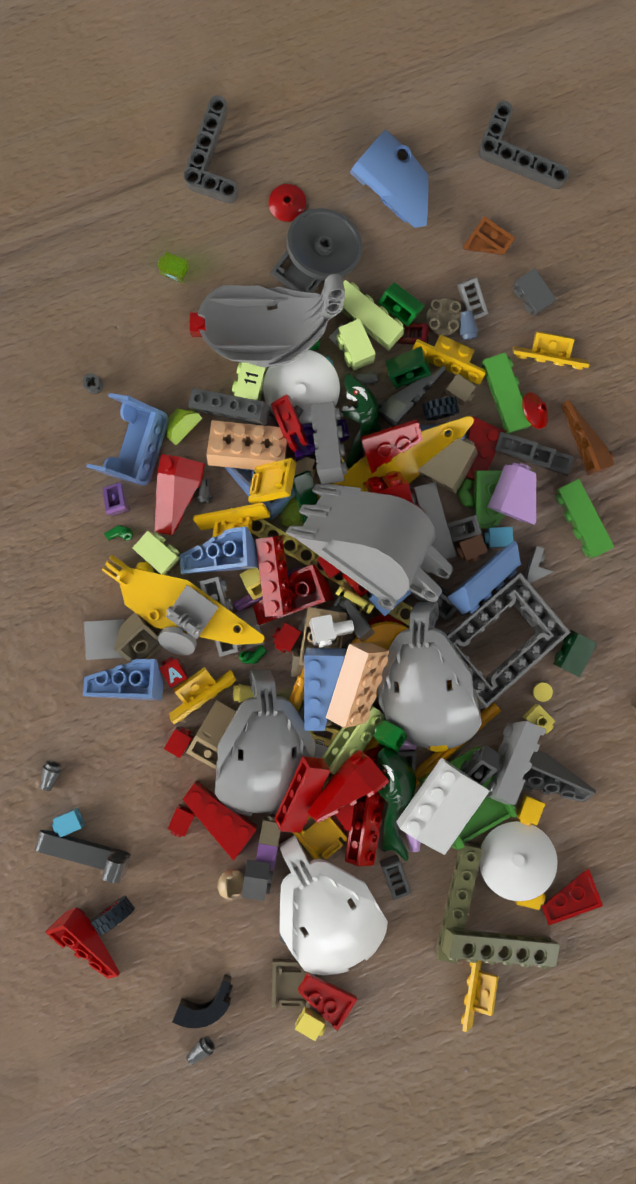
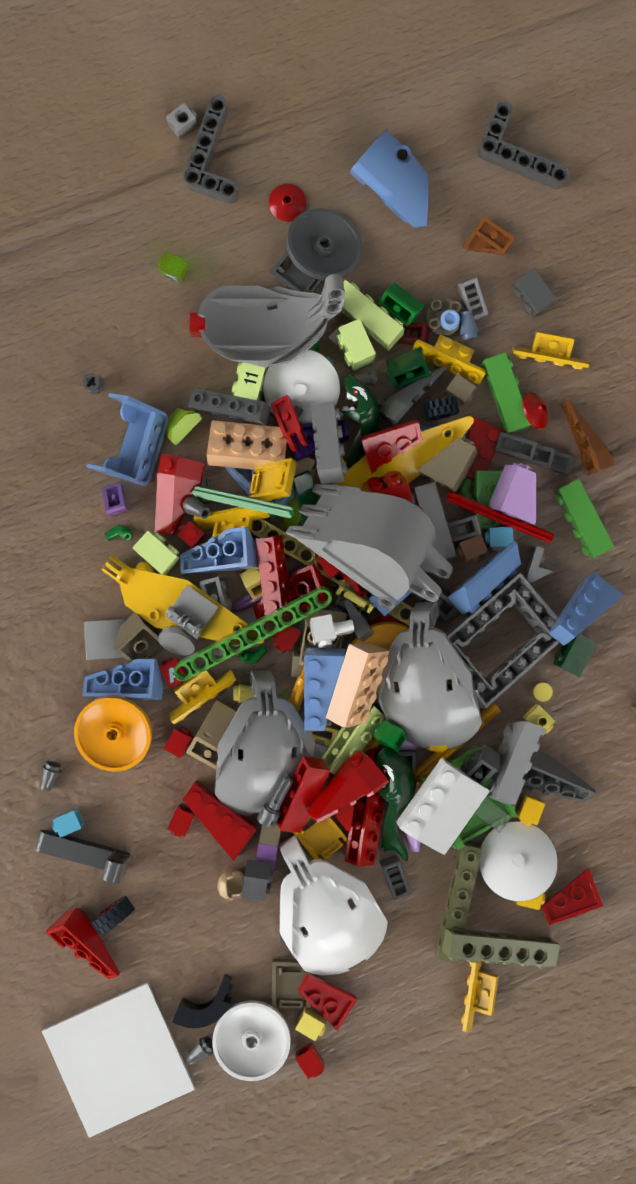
(113, 733): none -> light orange dish
(118, 1059): none -> white tile
(182, 128): none -> light grey brick
(191, 534): none -> red brick
(195, 507): none -> dark grey cone
(244, 501): none -> axle
(247, 641): none -> bright green beam
(251, 1040): none -> white dish
(271, 811): none -> dark grey piece
(310, 1061): none -> red brick
(450, 320): none -> light blue tile
(492, 815): none -> clear tile
(500, 517): none -> red axle
(585, 606): none -> medium blue wedge

